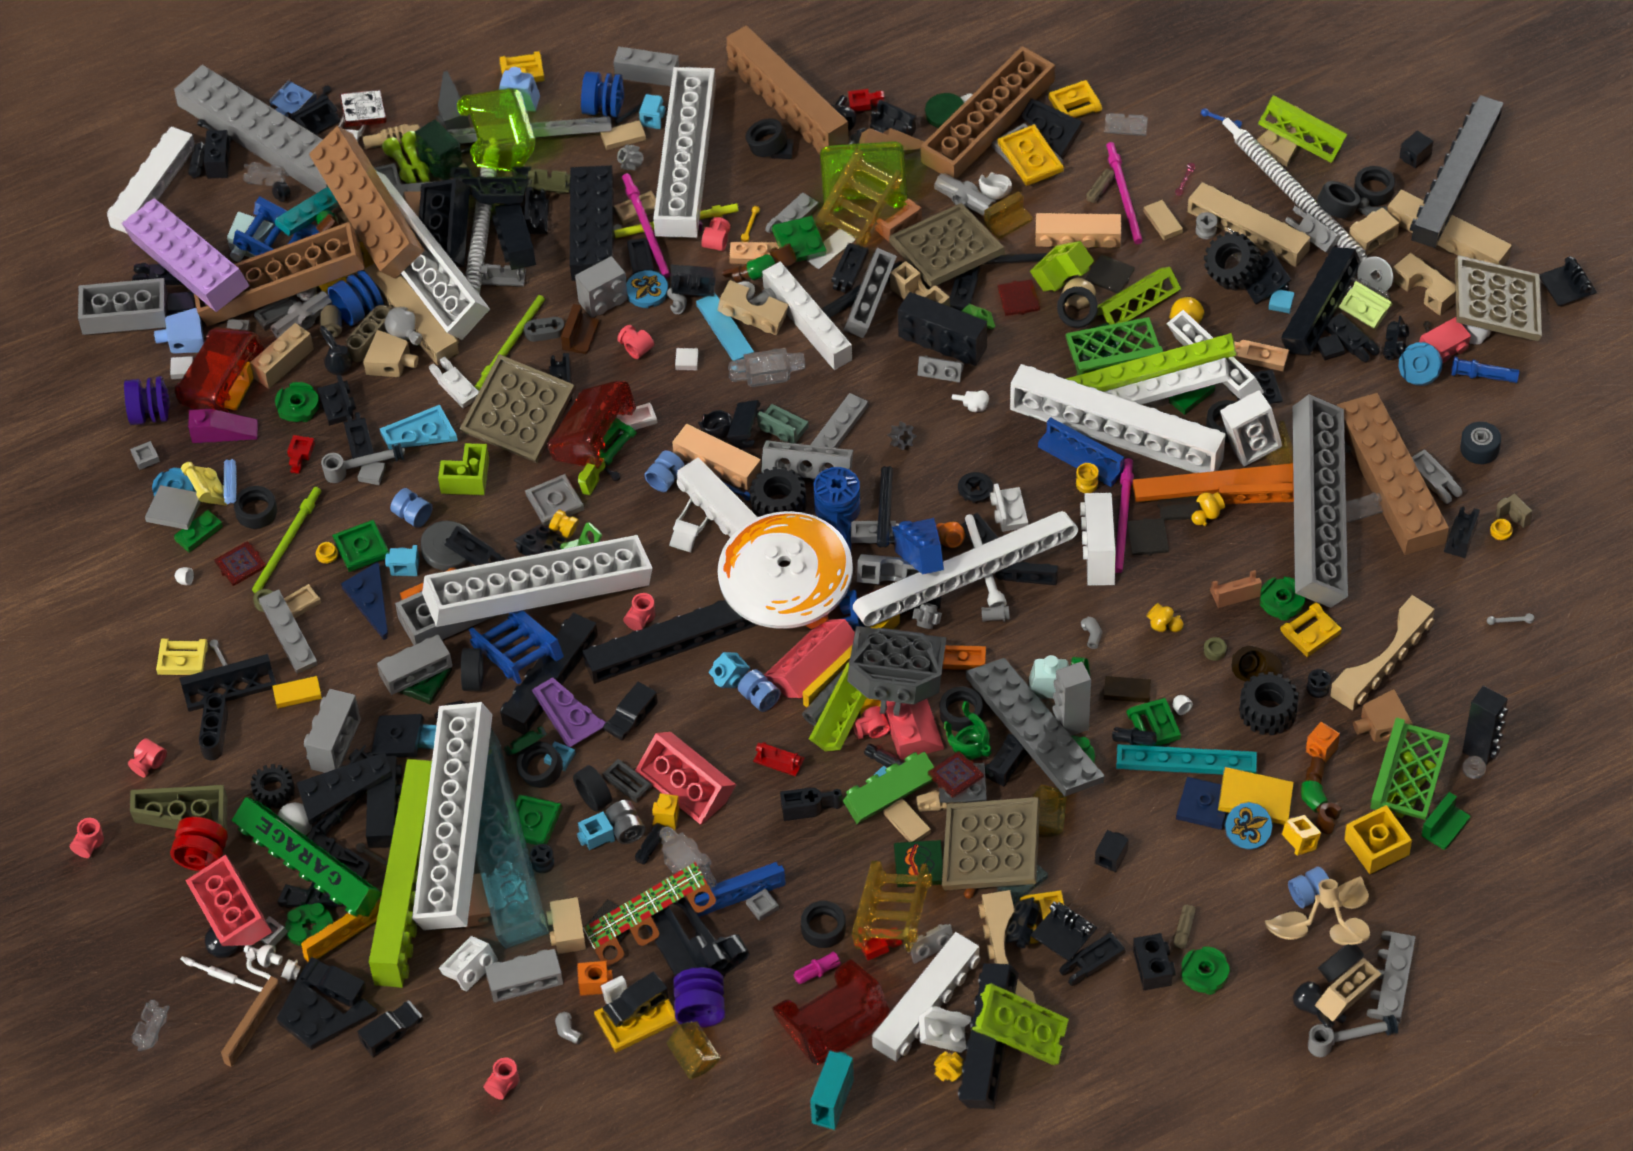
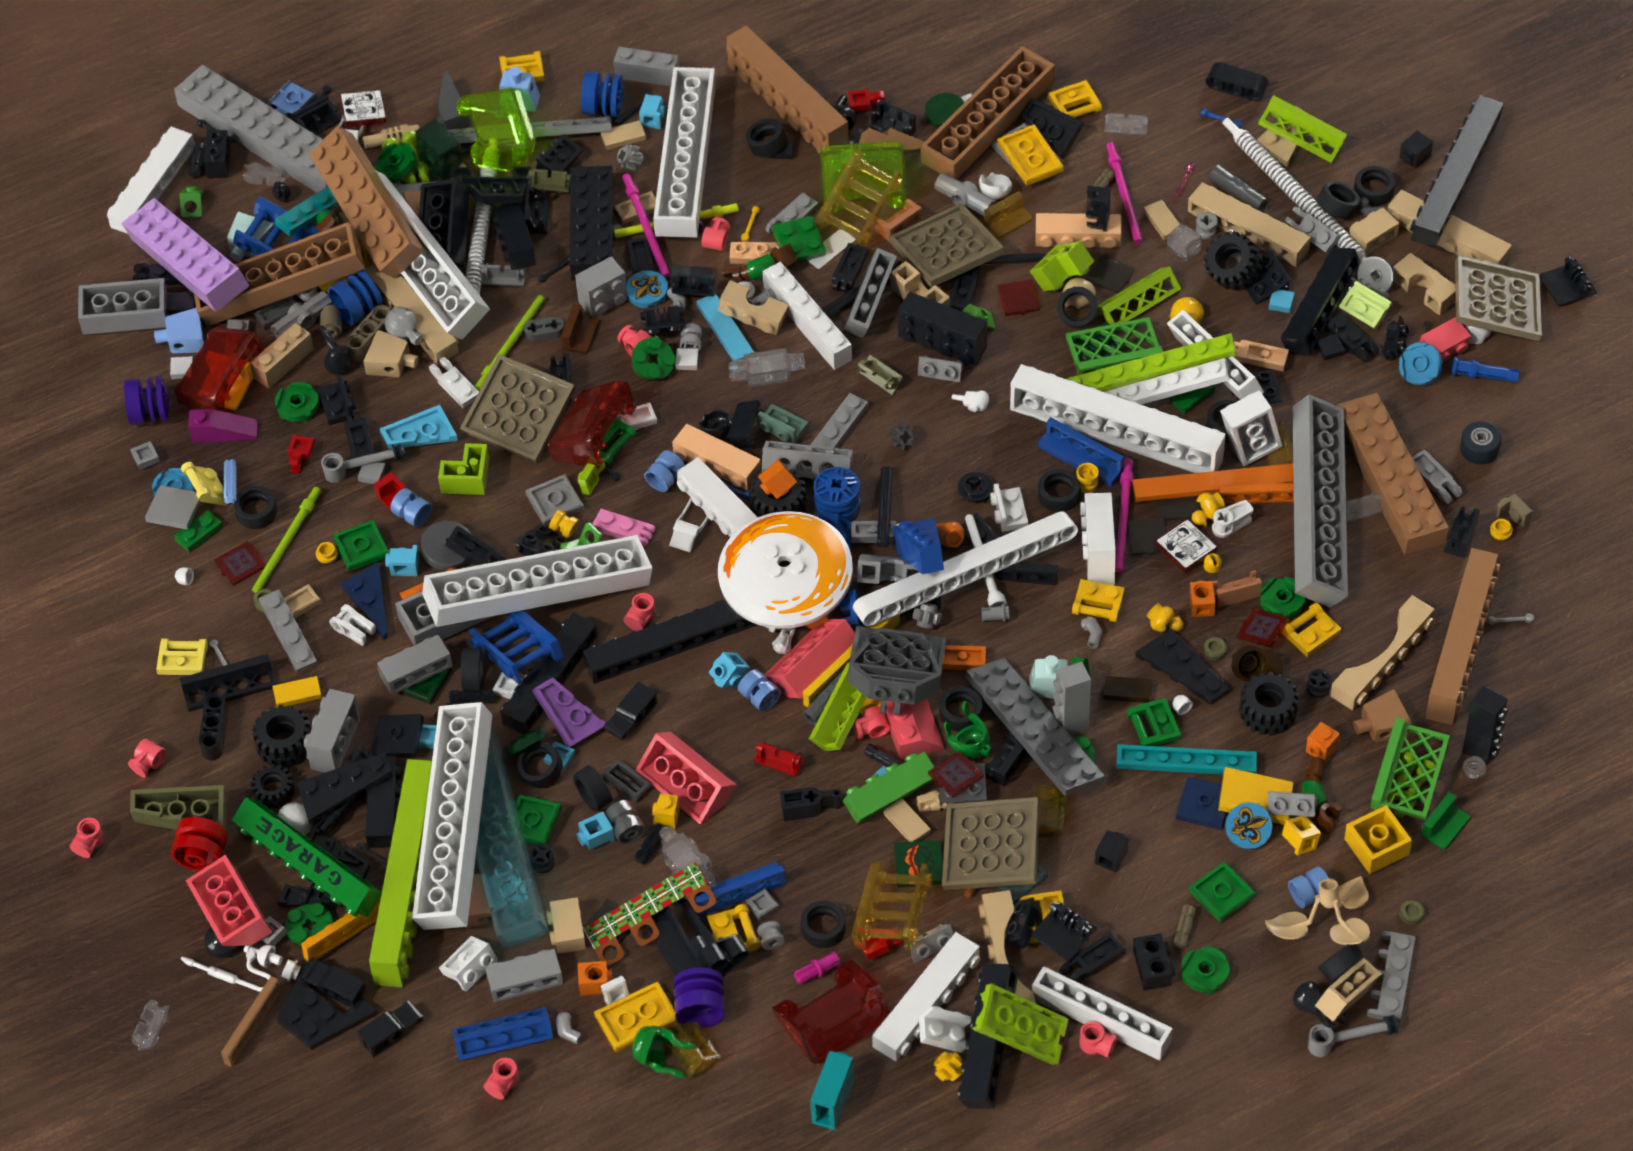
(191, 193): none -> bright green bracket
(276, 722): none -> black tyre
(348, 620): none -> white piece
(387, 488): none -> red panel
(406, 161): none -> green plate
(471, 696): none -> black axle
(502, 1033): none -> blue fence
(504, 687): none -> white tile
(542, 277): none -> black hinge
(560, 155): none -> black bracket
(623, 526): none -> bright pink hinge
(637, 999): black piece -> none
(649, 1048): none -> green hair
(653, 326): none -> black hinge
(664, 356): none -> green plate
(691, 336): none -> light grey wheel
(723, 925): none -> yellow plate
(770, 935): none -> light grey wheel
(776, 480): none -> orange brick
(782, 643): none -> white piece
(880, 374): none -> olive hinge
(1058, 476): none -> black tyre
(1088, 1006): none -> white brick
(1098, 207): none -> black hinge
(1098, 595): none -> yellow plate
(1102, 1045): none -> coral piece
(1134, 736): black axle -> none
(1178, 661): none -> black wing
(1184, 242): none -> clear brick
(1185, 545): none -> tile
(1202, 606): none -> orange brick
(1209, 565): none -> yellow hinge
(1222, 891): none -> green plate
(1231, 518): none -> white piece
(1237, 81): none -> black beam
(1237, 188): none -> dark grey axle
(1262, 628): none -> clear red piece
(1291, 804): none -> light grey hinge
(1411, 912): none -> olive tile
(1463, 637): none -> medium nougat brick

